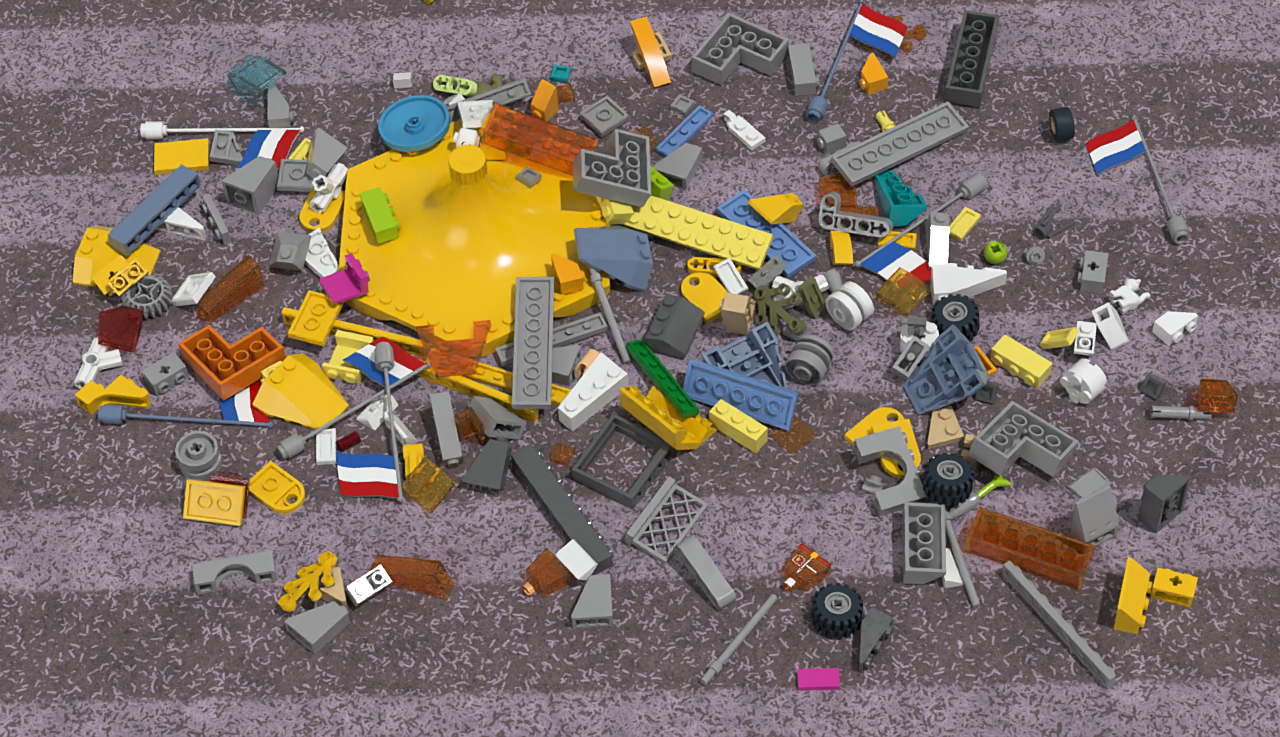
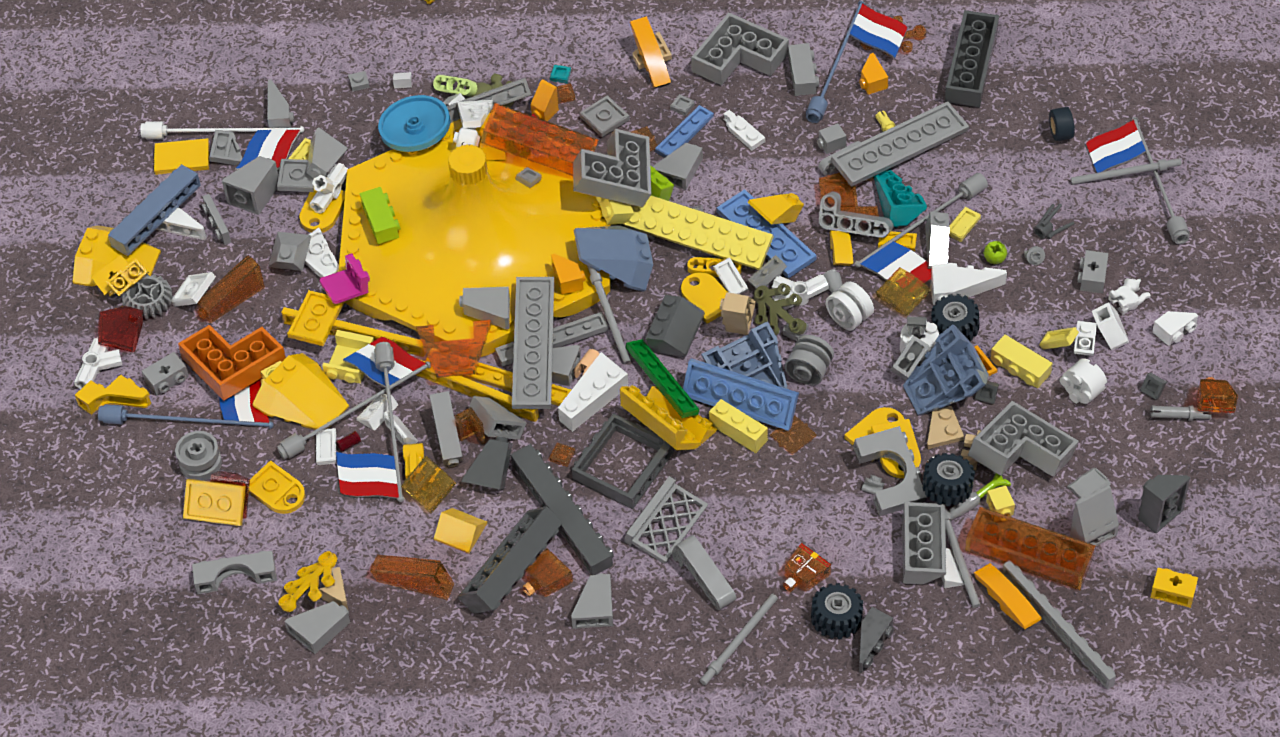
(254, 74): clear light blue slope -> none
(358, 81): none -> light grey plate
(367, 585): white slope -> none
(459, 529): none -> yellow slope
(487, 304): none -> light grey slope
(510, 560): none -> dark grey brick
(576, 560): white slope -> none
(812, 297): olive plate -> none
(818, 679): dark pink tile -> none
(1000, 501): none -> light yellow brick
(1008, 596): none -> light orange slope
(1132, 598): yellow slope -> none
(1161, 165): none -> light grey bar

